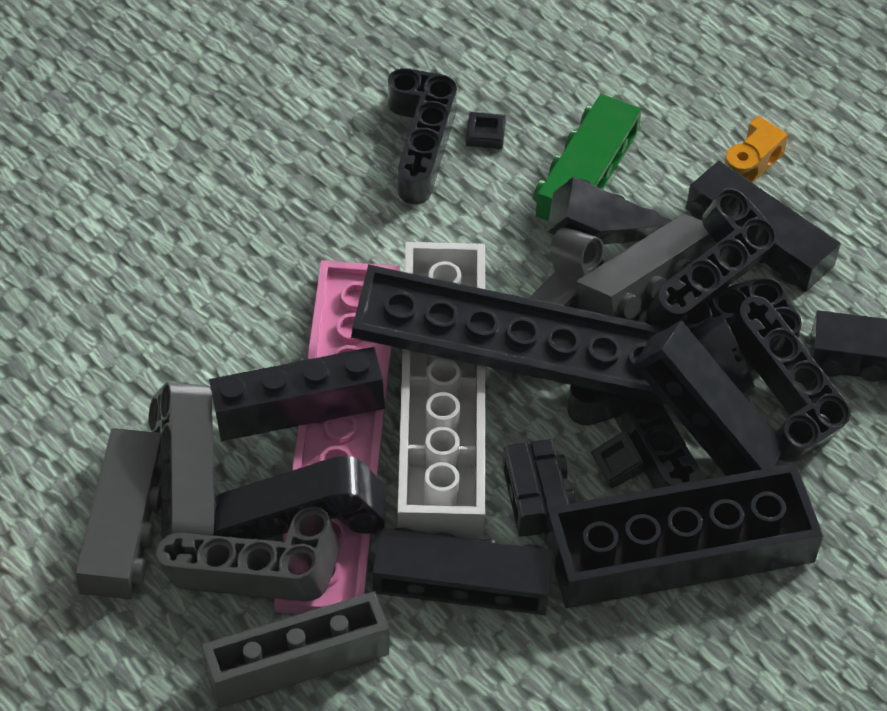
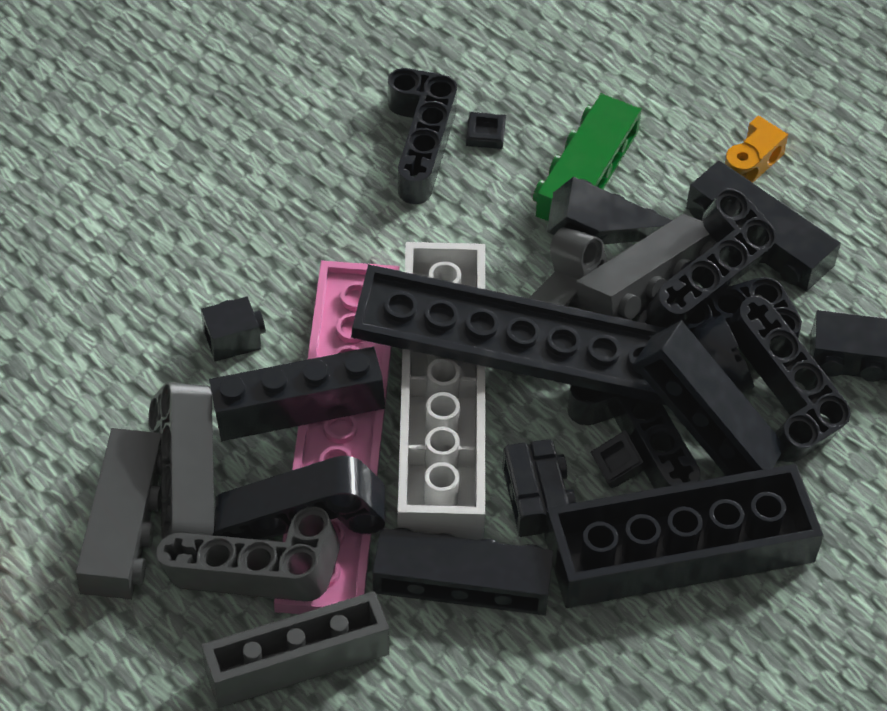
(232, 328): none -> black brick

